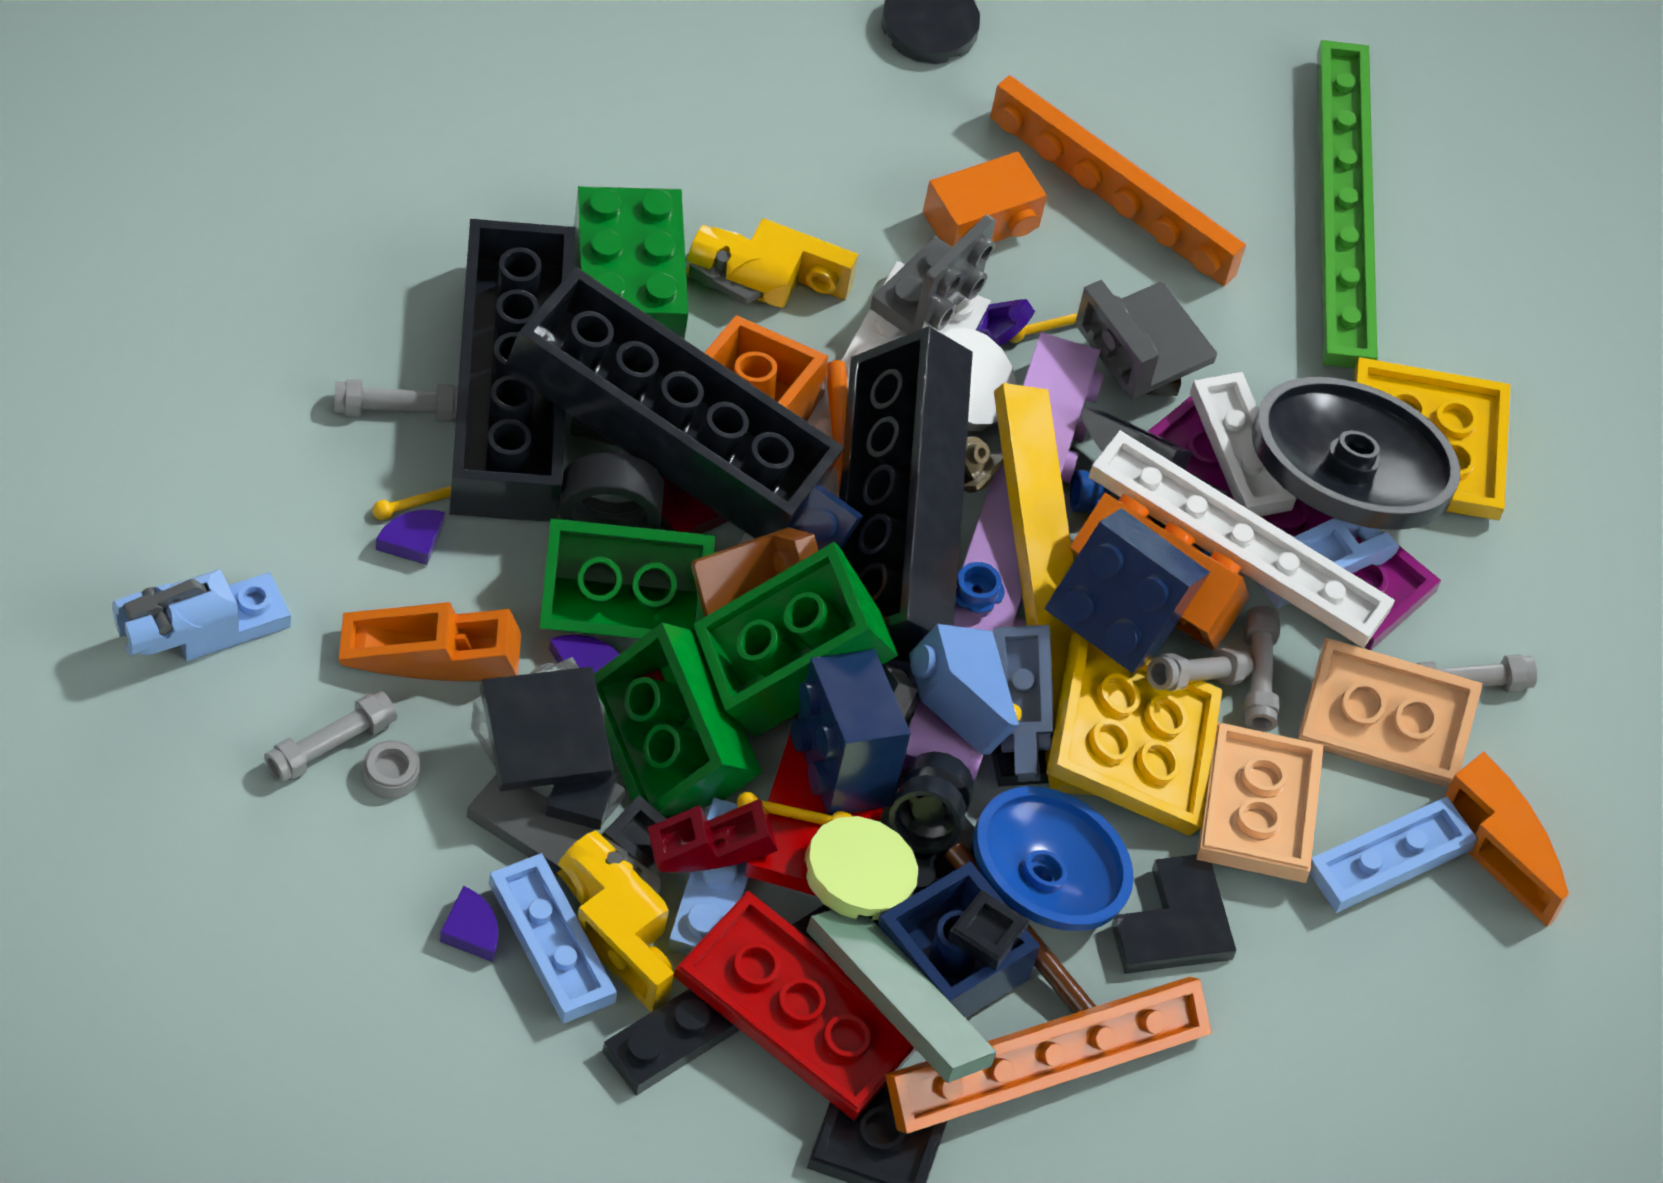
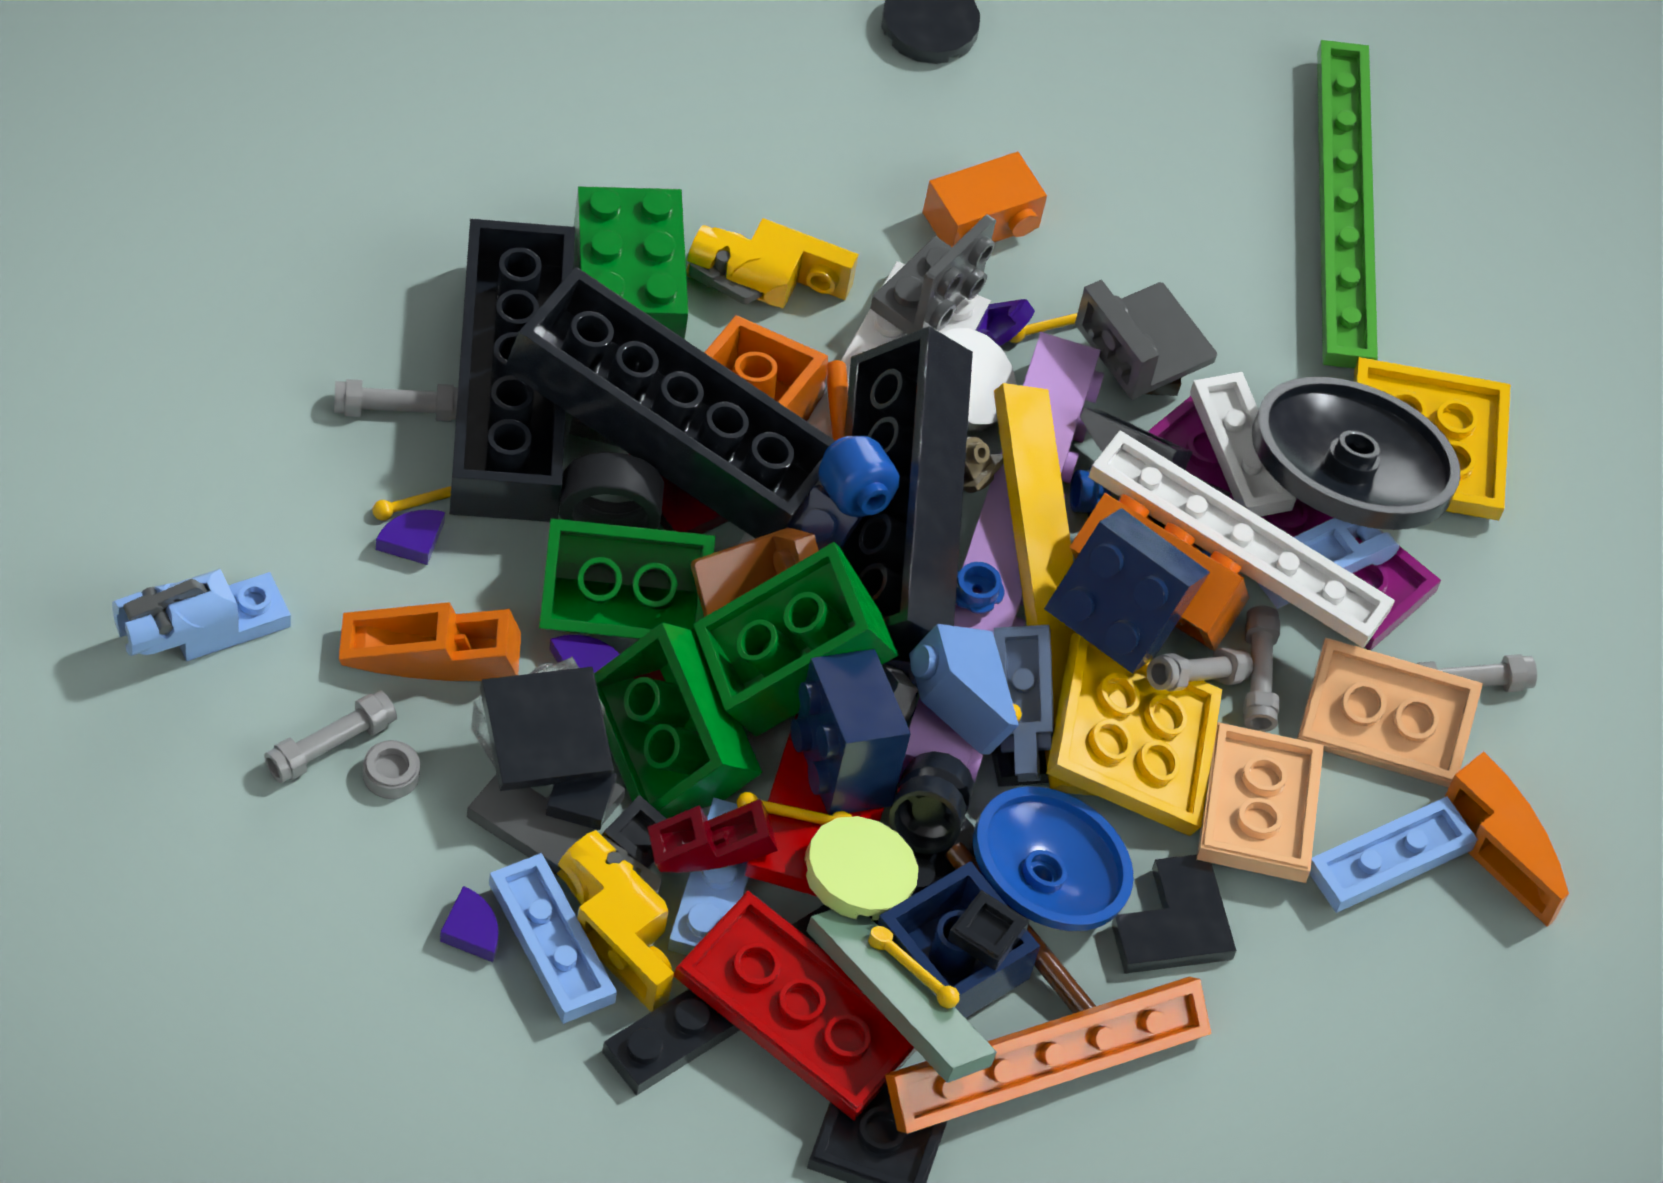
(858, 476): none -> blue head
(881, 939): none -> yellow hinge
(1117, 181): orange plate -> none

